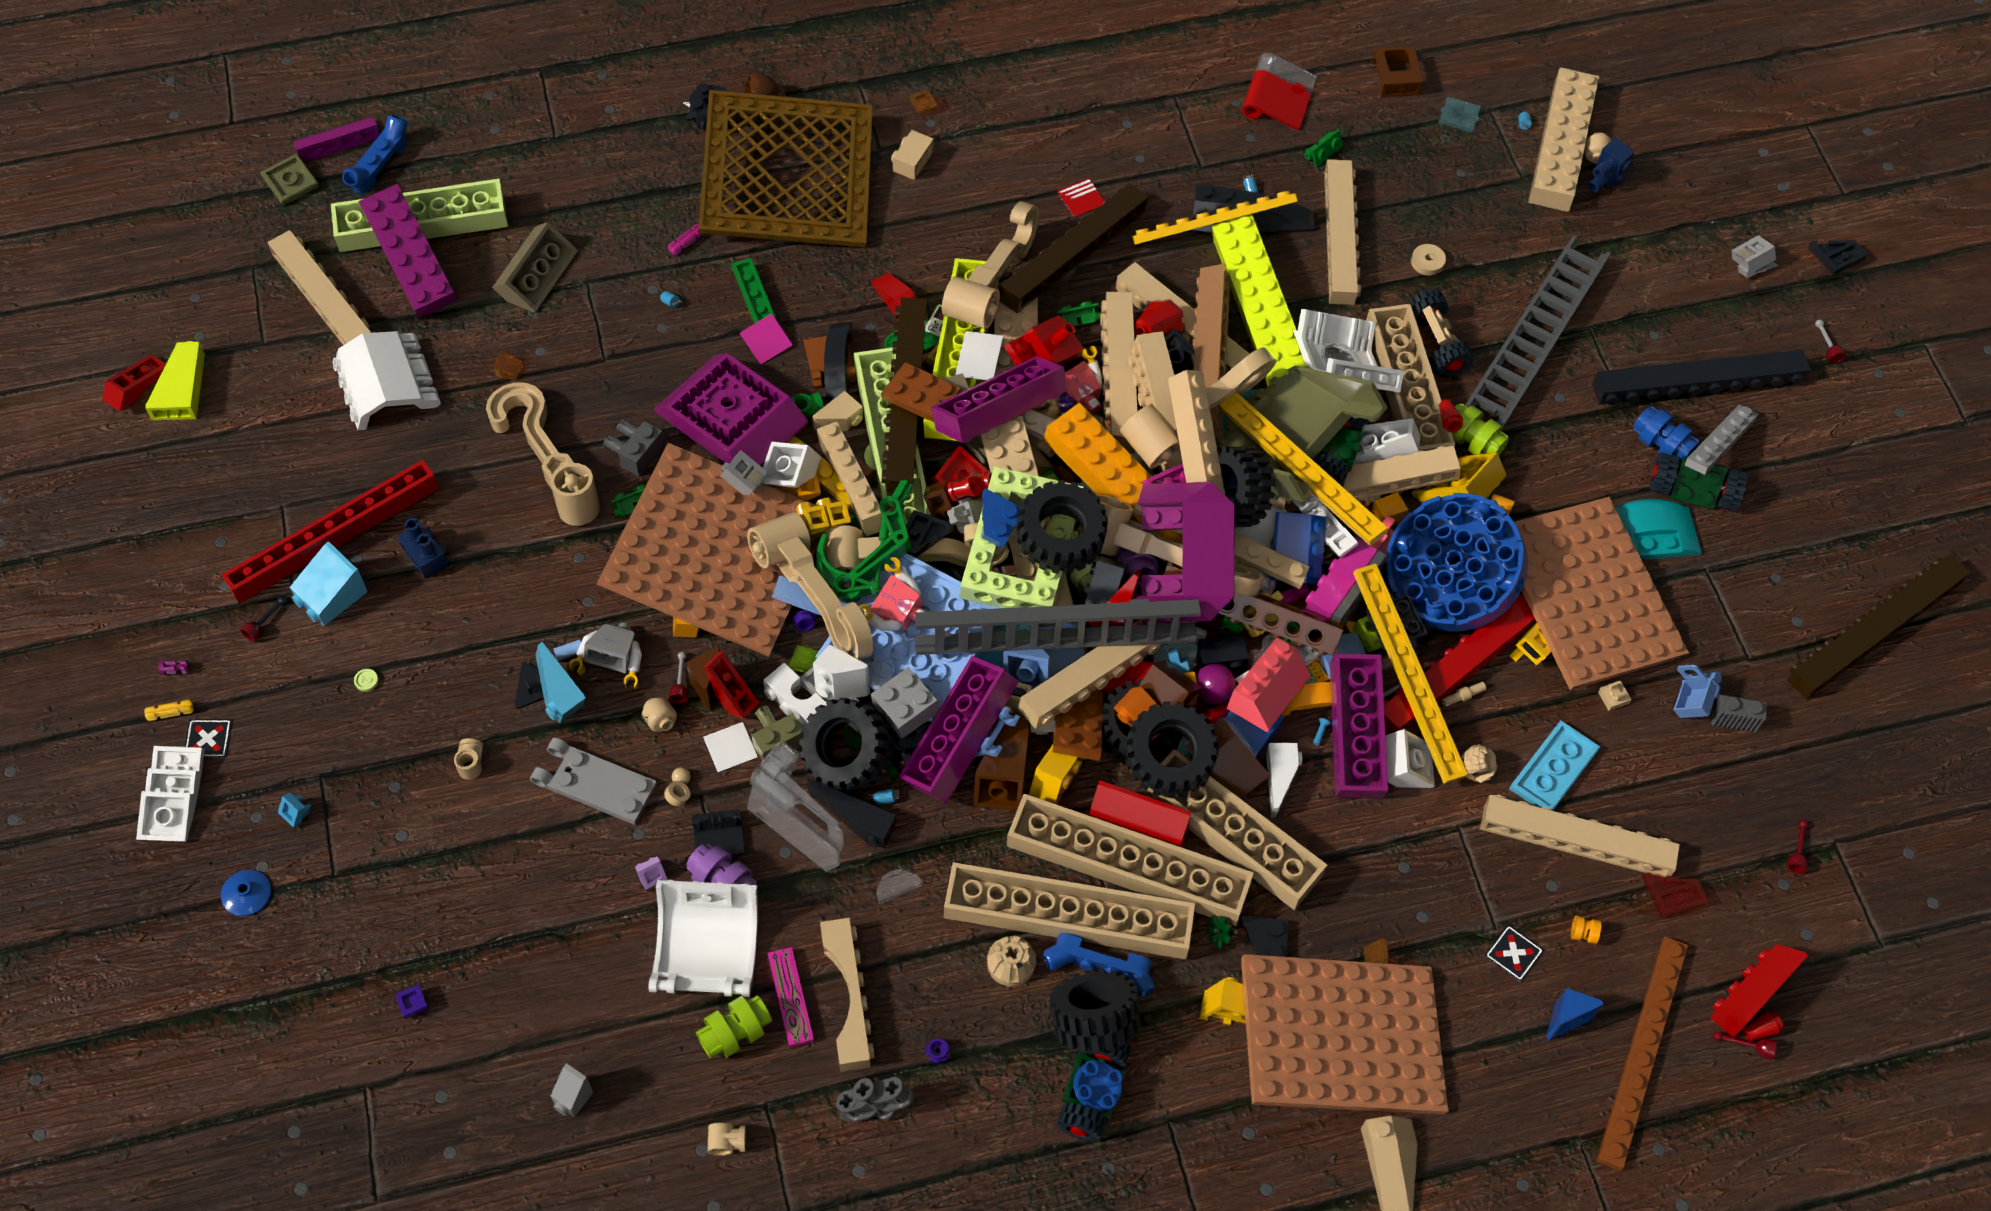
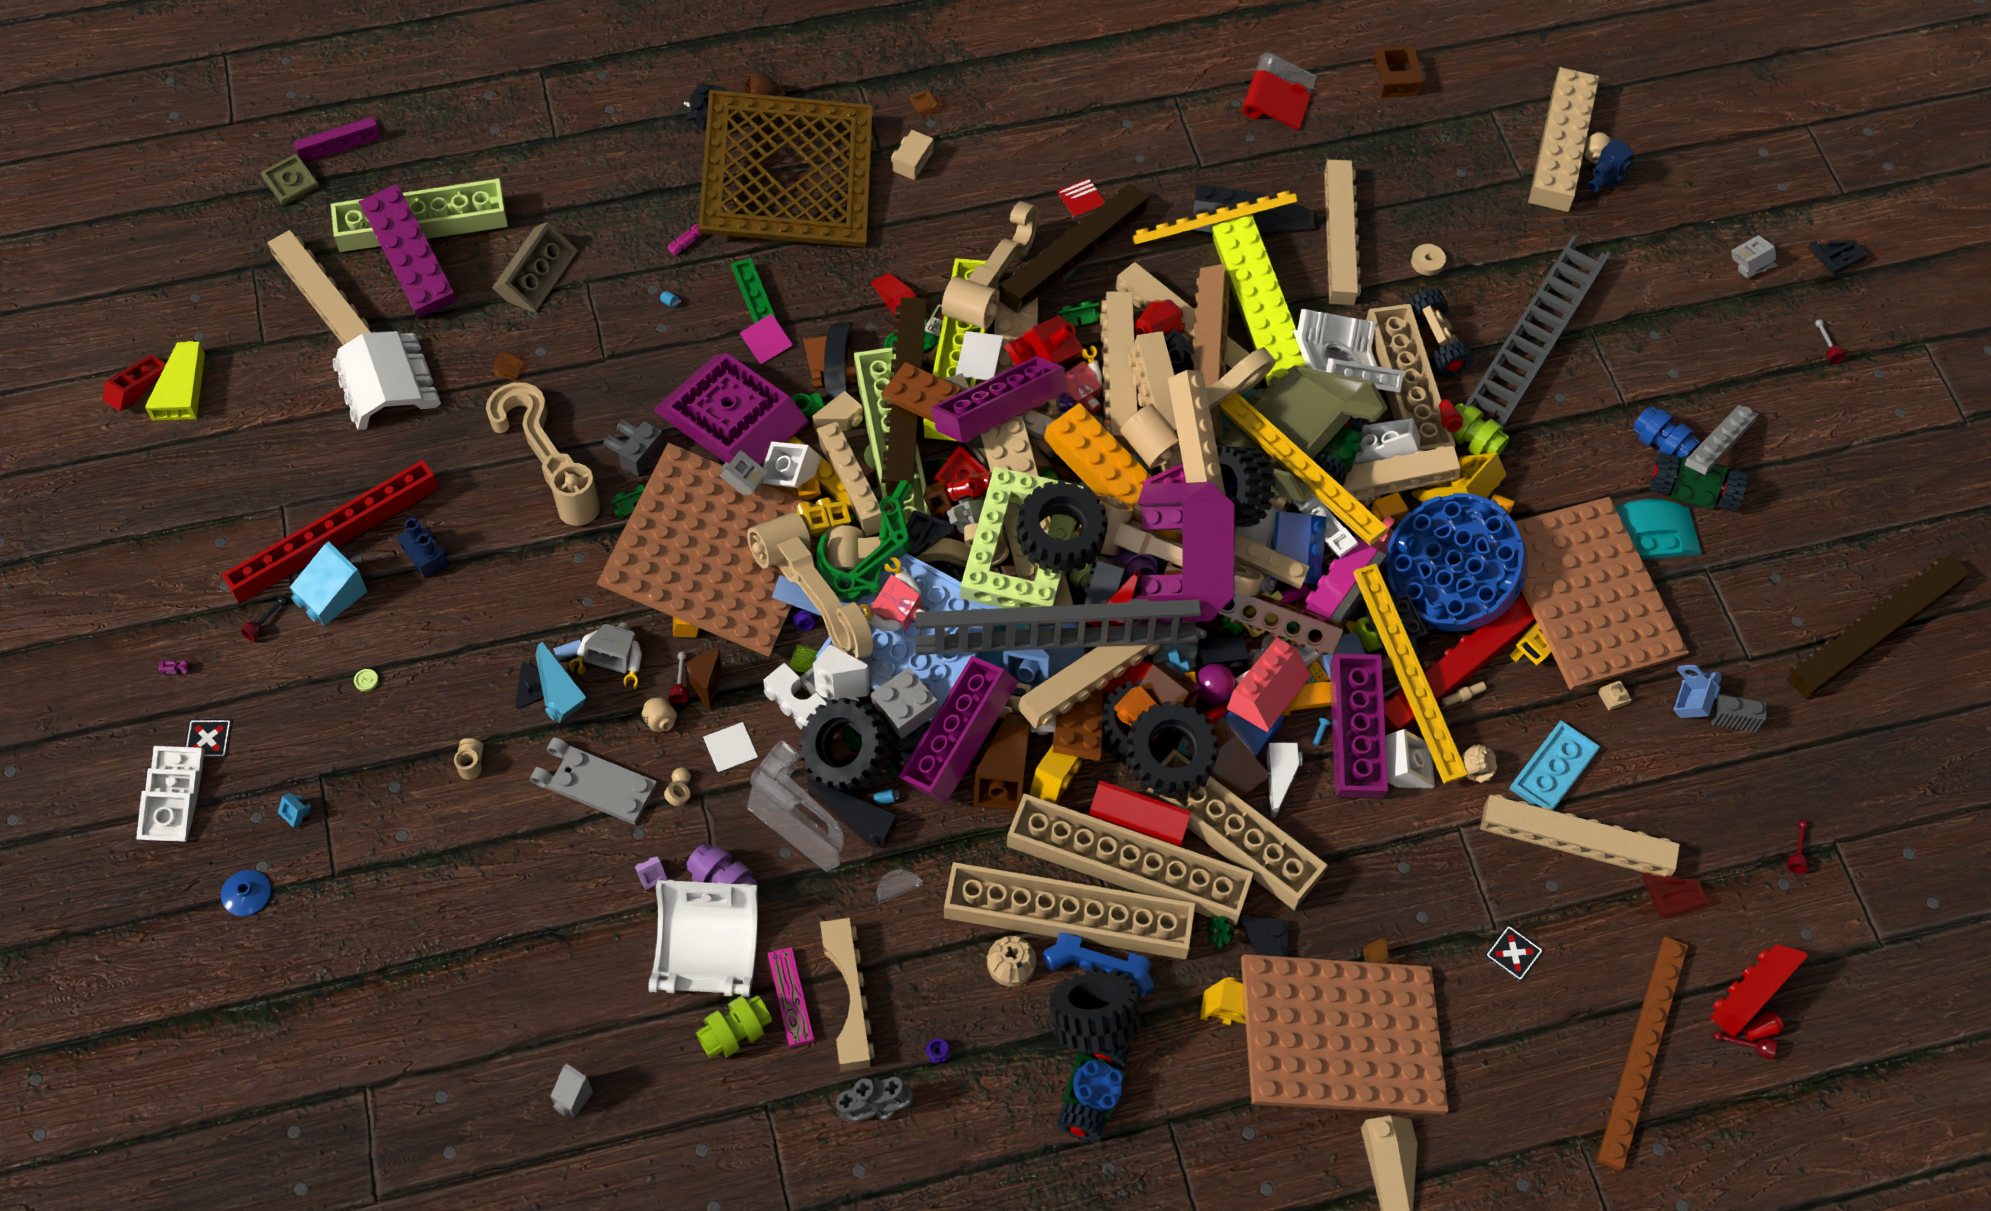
(169, 710): yellow axle -> none
(391, 140): blue plate -> none
(411, 1001): dark purple plate -> none
(719, 829): black hinge -> none
(725, 1139): tan piece -> none
(730, 687): red slope -> none
(774, 731): olive brick -> none
(987, 746): medium blue flag -> none
(998, 518): blue wing -> none
(1250, 184): dark azure piece -> none
(1326, 147): green hinge -> none
(1459, 114): clear light blue piece -> none
(1524, 120): dark azure piece -> none
(1571, 1012): blue slope -> none
(1585, 929): light orange wheel -> none
(1701, 377): black brick -> none

